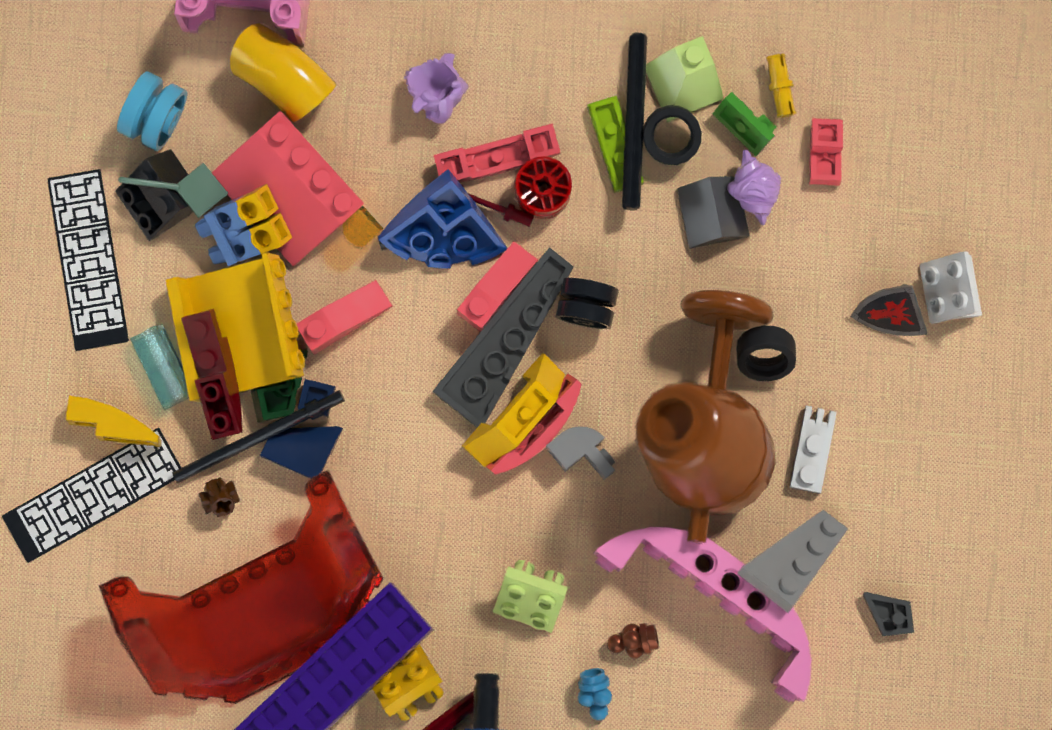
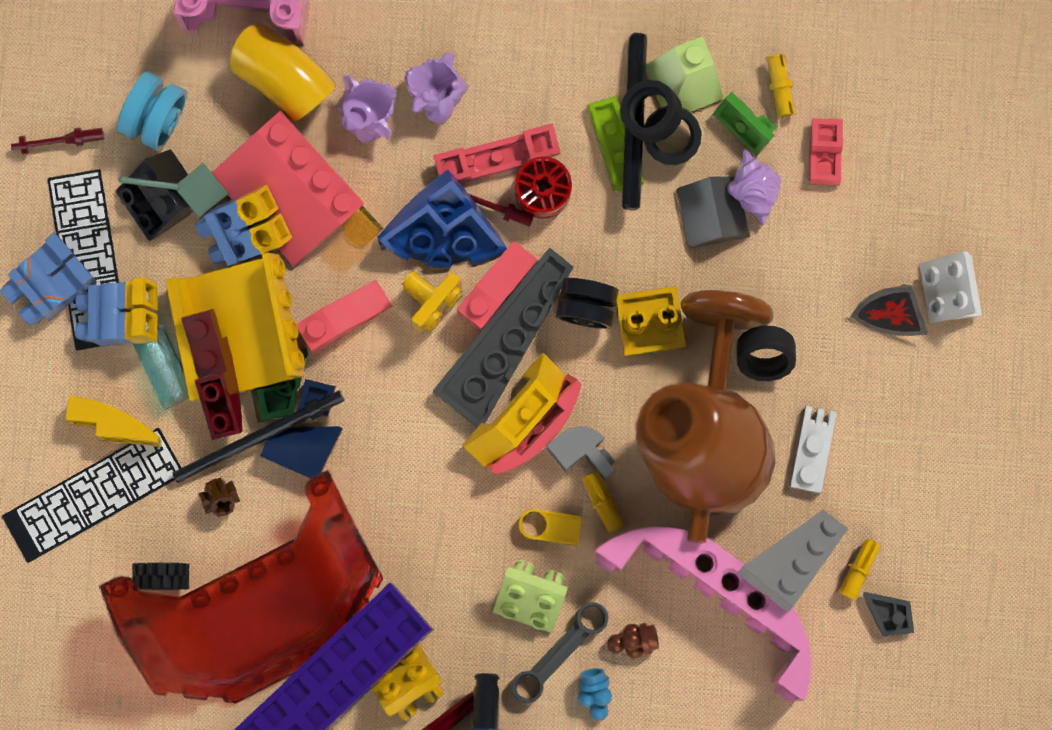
(48, 280): none -> medium blue hips
(76, 137): none -> dark red piece
(119, 313): none -> hips
(161, 576): none -> black tyre
(366, 108): none -> lavender hair
(432, 299): none -> yellow plate
(559, 528): none -> yellow piece
(560, 652): none -> dark grey piece
(602, 502): none -> yellow axle
(640, 92): none -> black tyre
(650, 321): none -> yellow plate
(860, 569): none -> yellow axle

